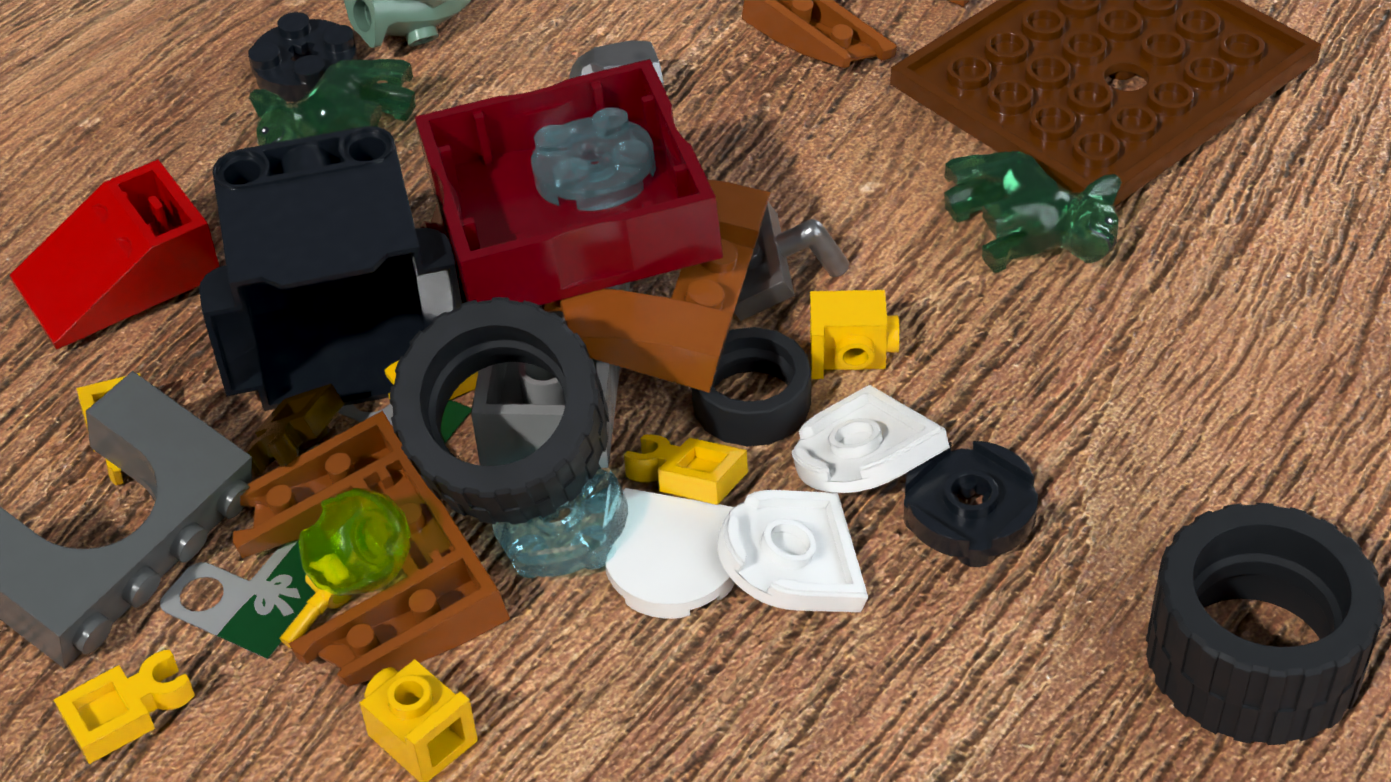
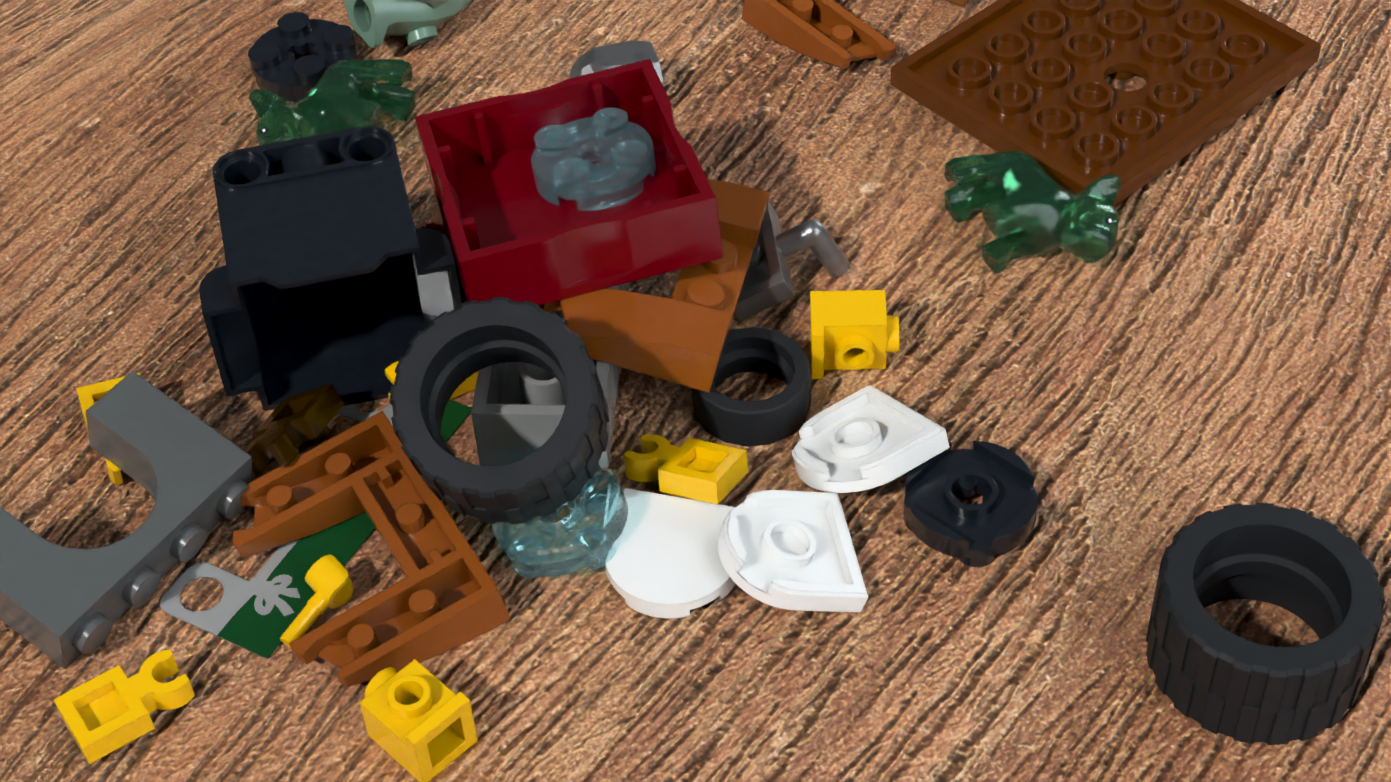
(116, 256): red slope -> none
(355, 543): clear neon green hair -> none

